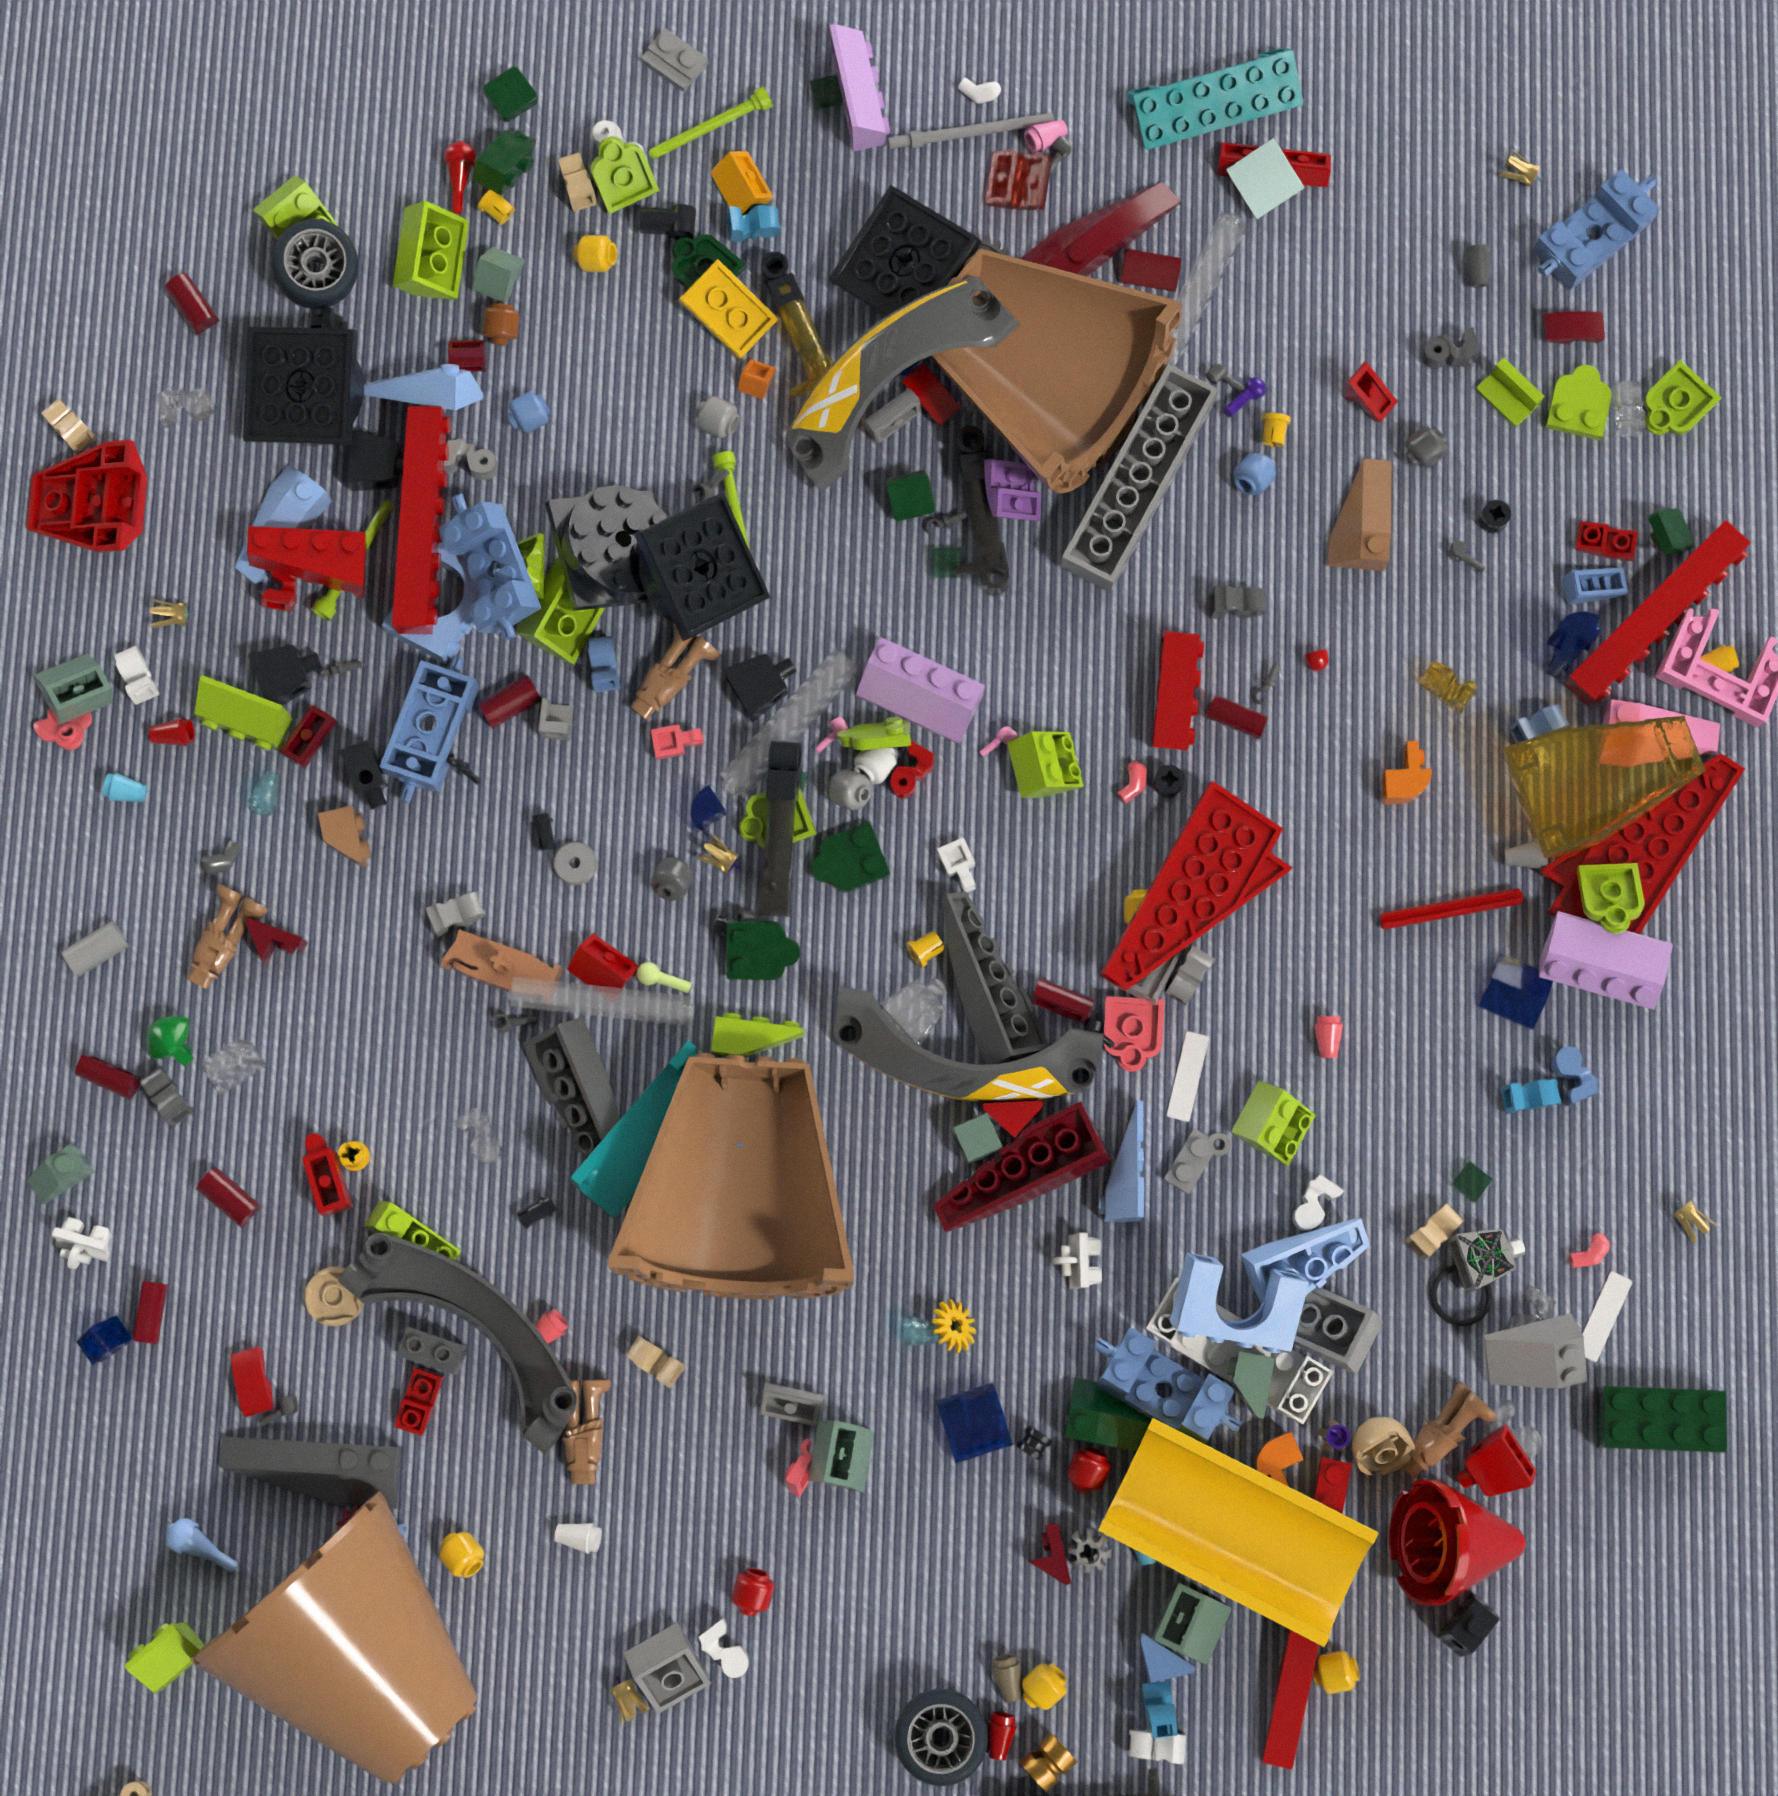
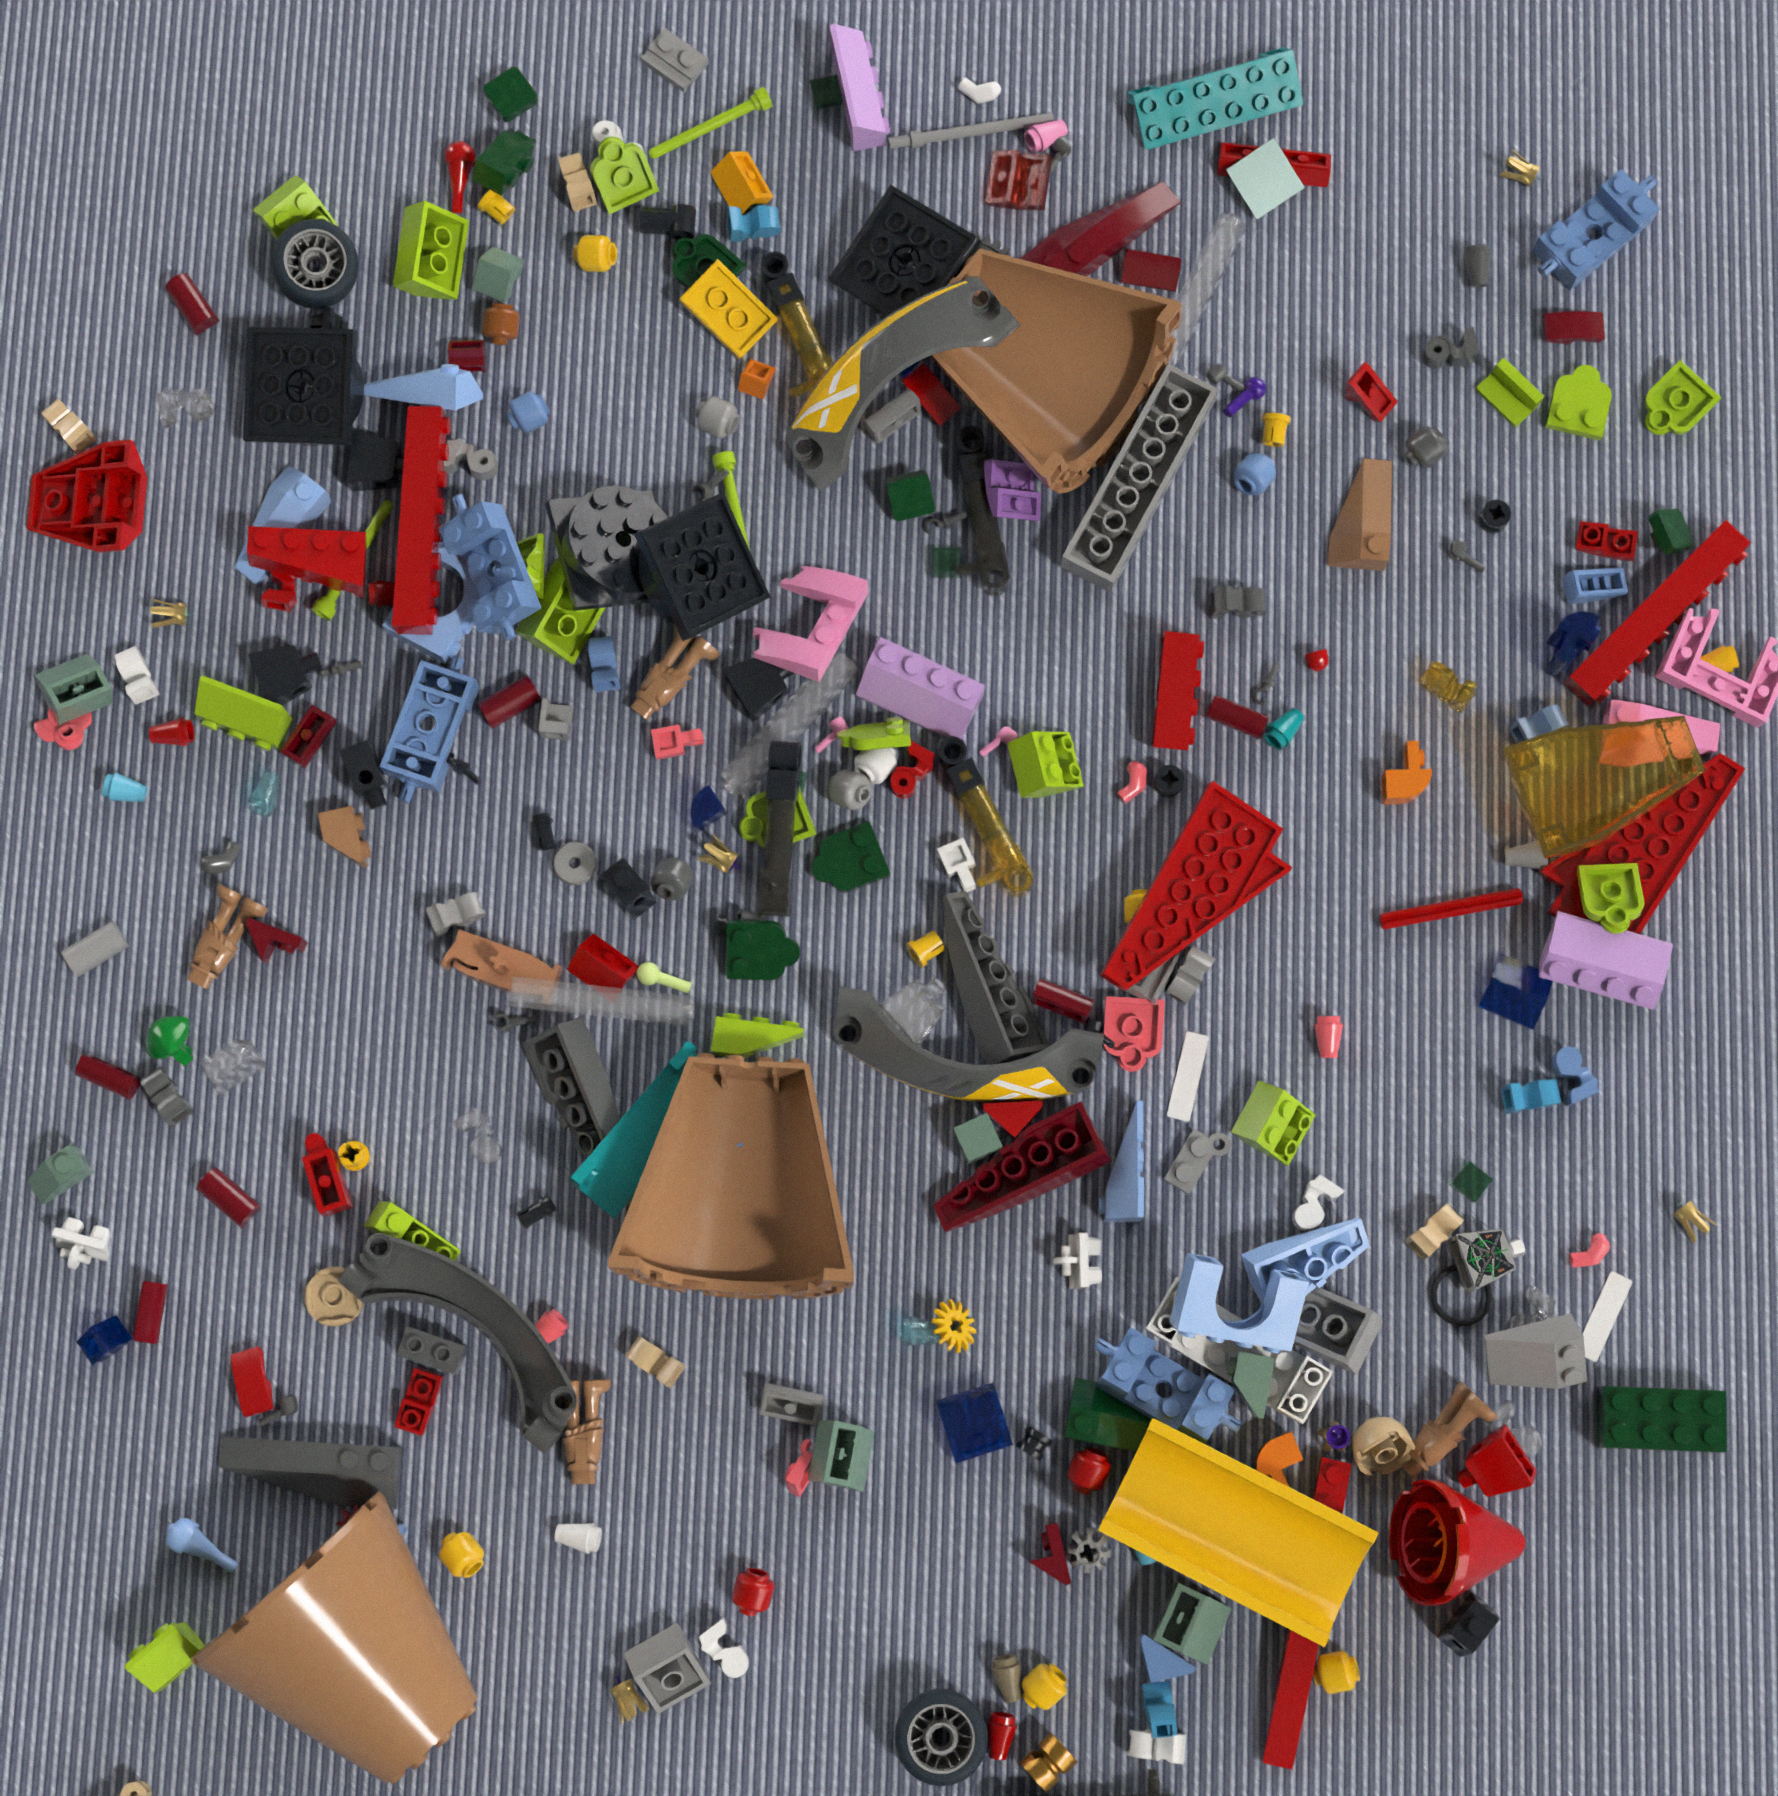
(381, 593): none -> red cone
(628, 888): none -> black torso
(812, 656): none -> bright pink wedge
(971, 790): none -> clear yellow piece
(1282, 730): none -> teal cone
(1627, 400): clear leg -> none

